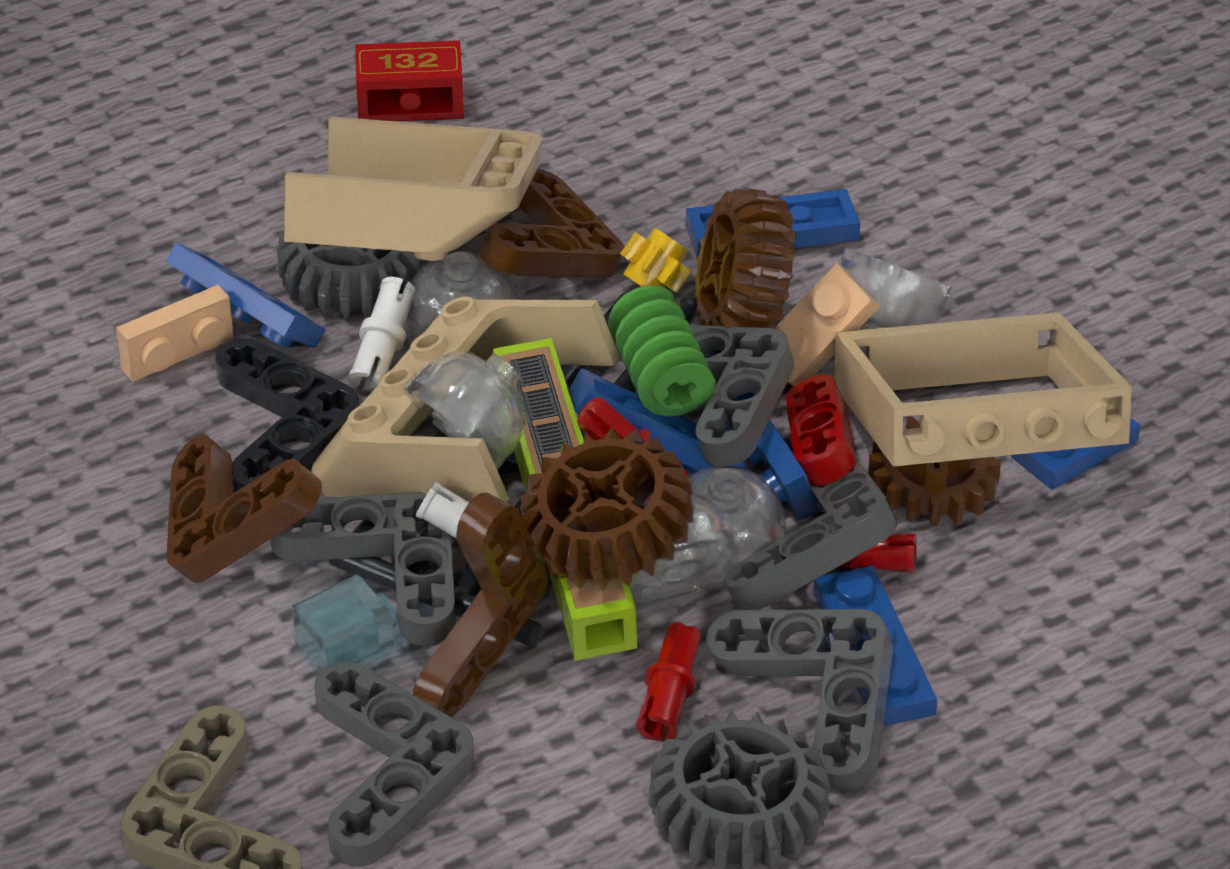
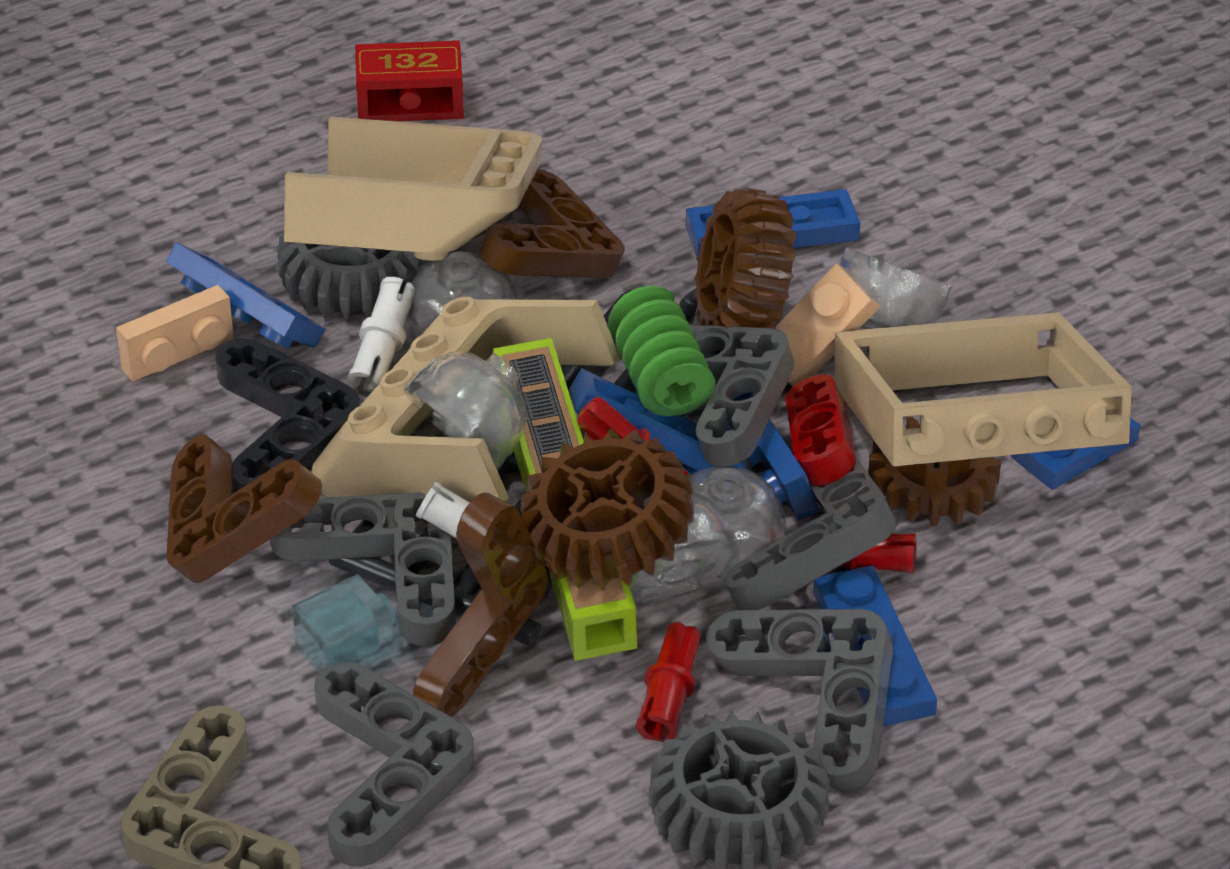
(656, 261): yellow gear -> none

